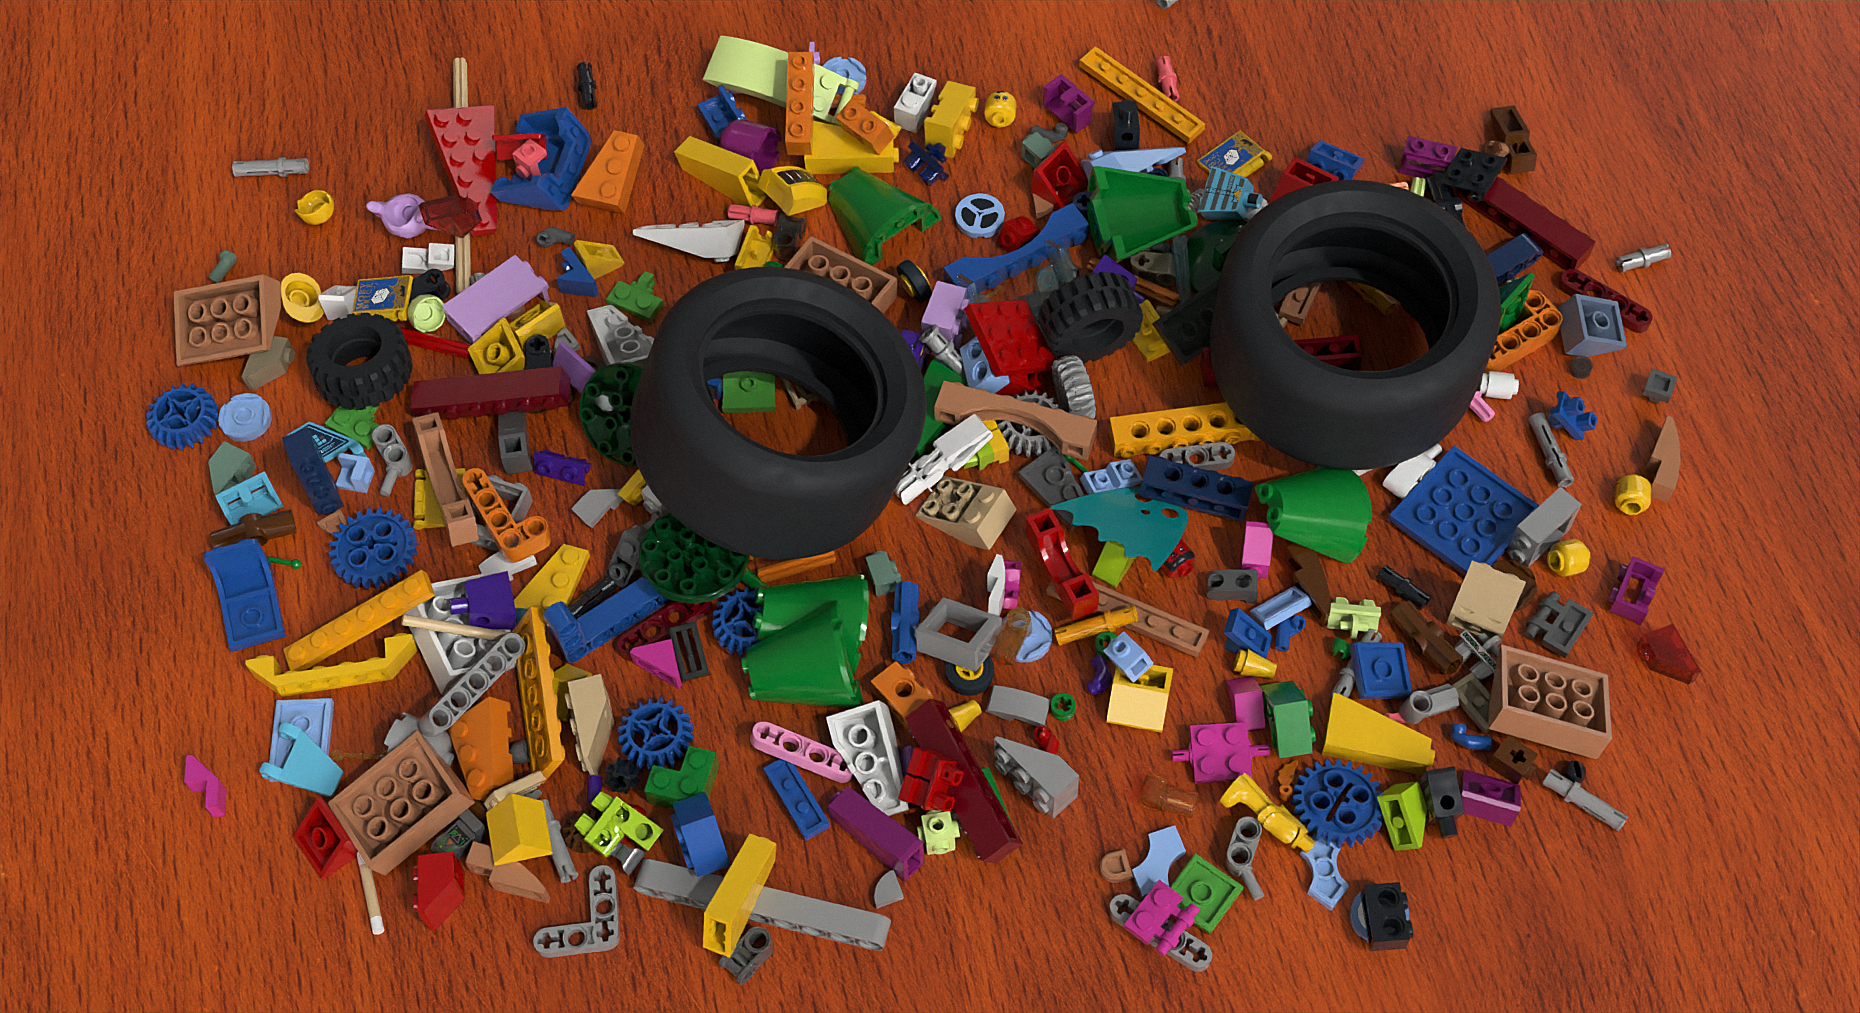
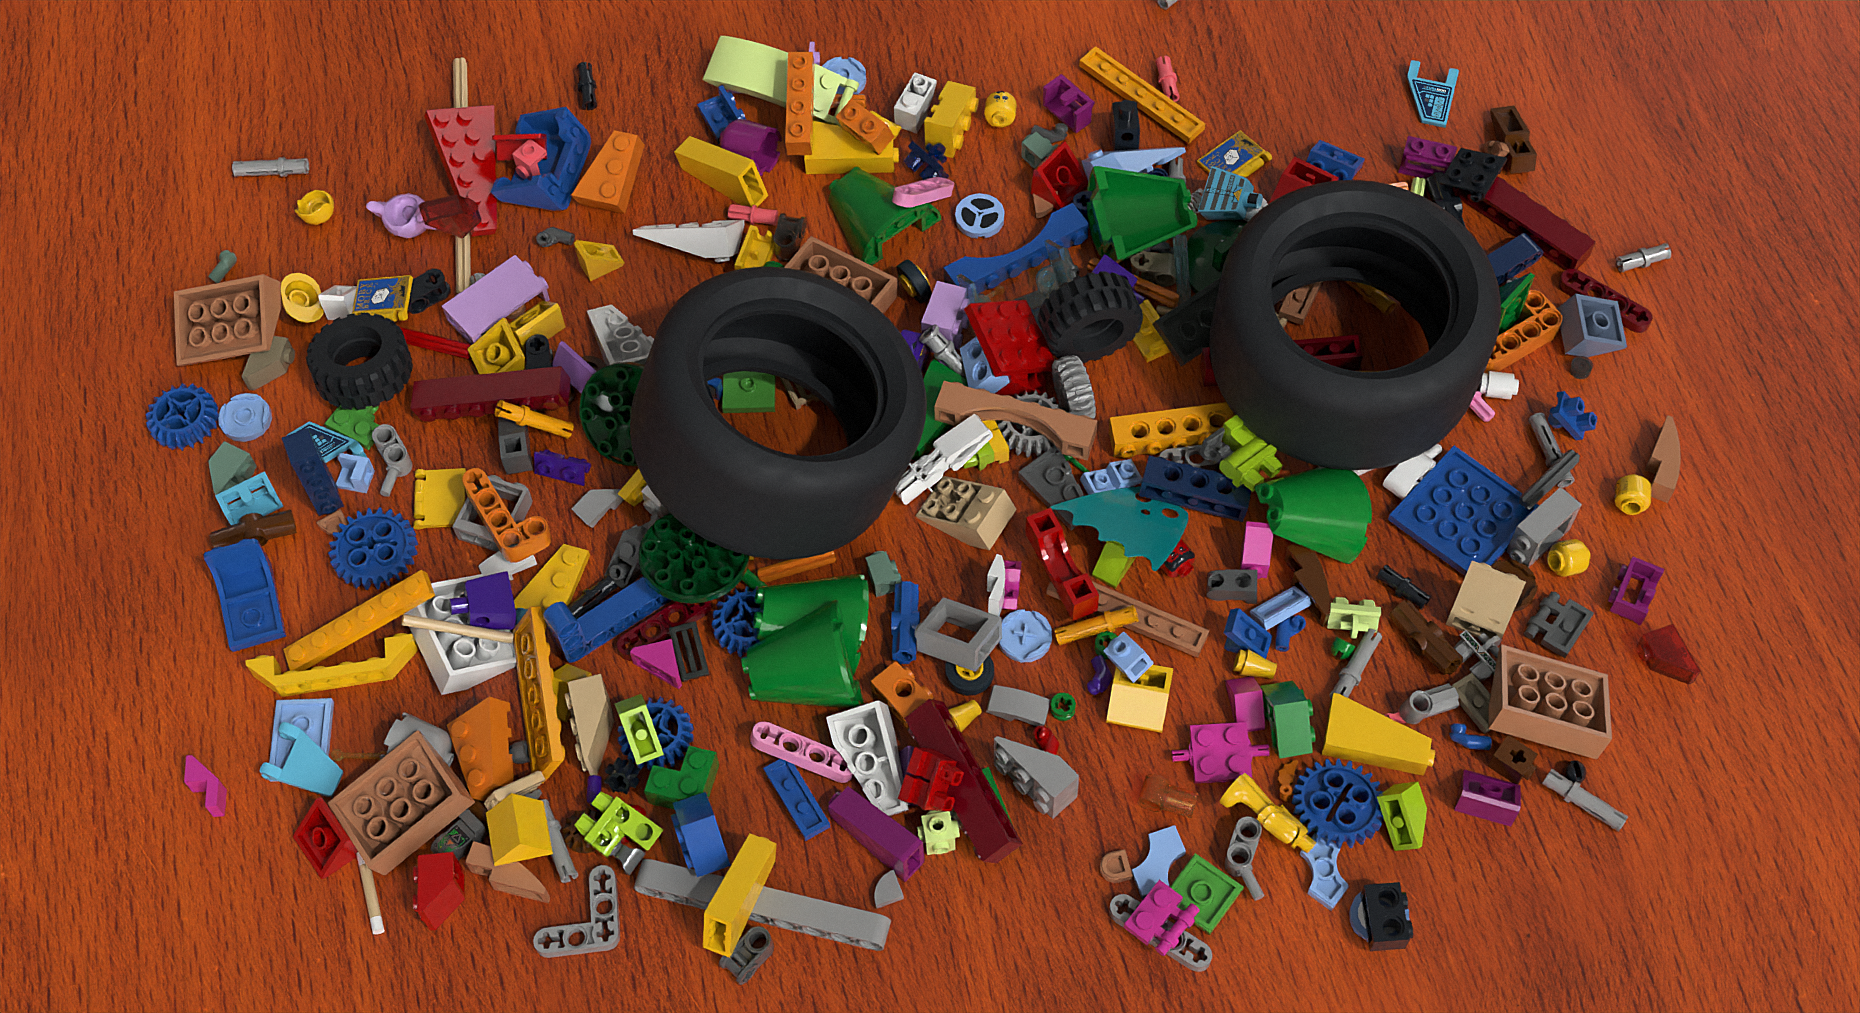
(295, 564): green hinge -> none
(421, 259): white slope -> none
(426, 313): yellowish green hair -> none
(450, 497): nougat arch -> none
(462, 690): light grey beam -> none
(524, 416): none -> light orange pin
(565, 336): light grey tile -> none
(576, 277): blue slope -> none
(636, 298): bright green hinge -> none
(639, 729): none -> lime slope
(793, 189): yellow slope -> none
(922, 192): none -> bright pink beam
(1012, 638): clear orange piece -> none
(1016, 232): red bracket -> none
(1247, 456): none -> lime hips
(1381, 670): blue plate -> none
(1432, 97): none -> flag
(1441, 790): black torso -> none
(1549, 479): none -> dark grey axle
(1659, 386): dark grey tile -> none

